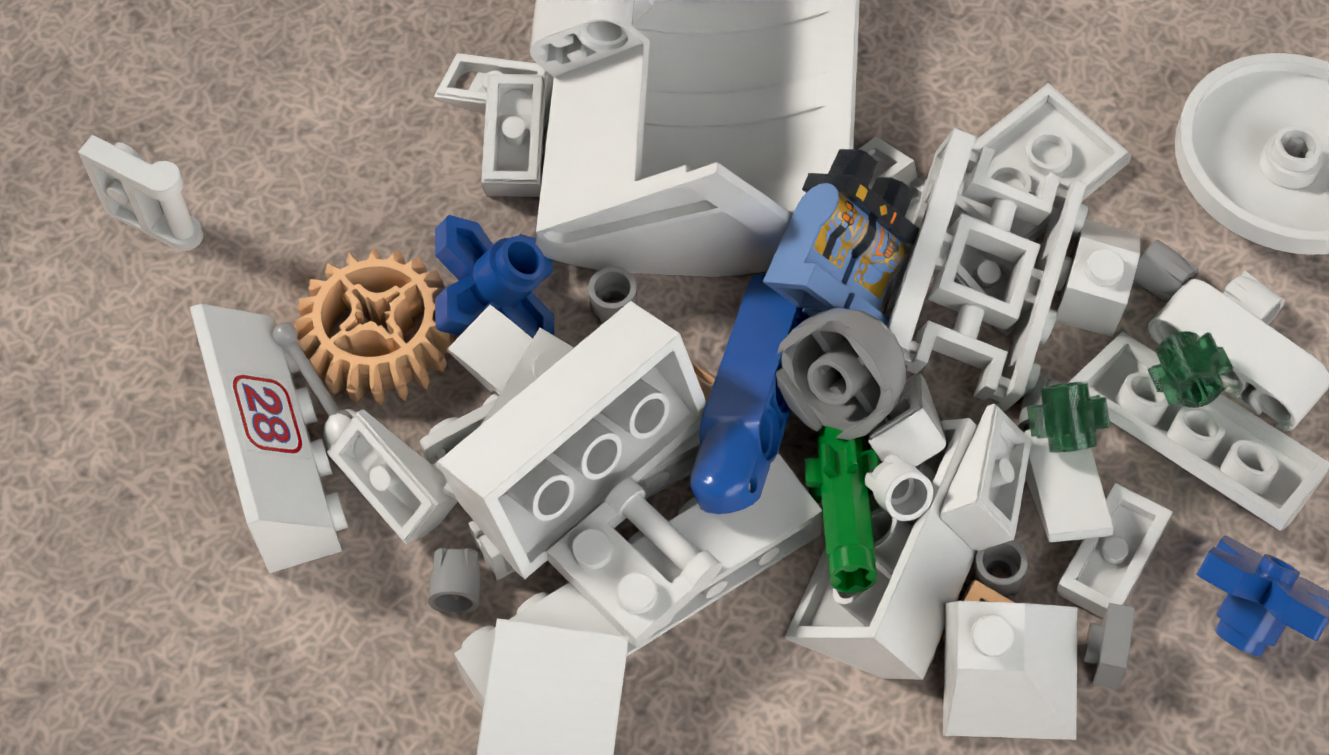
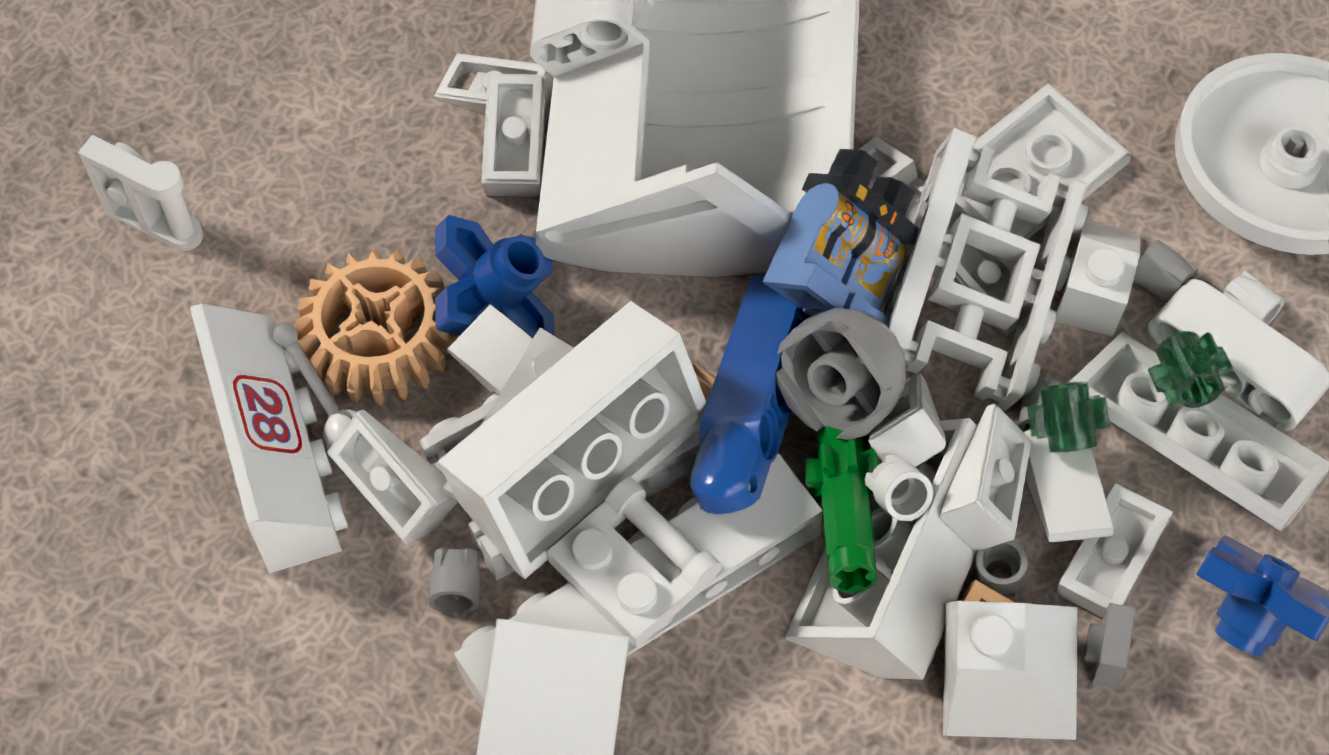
(610, 284): light grey hose -> none

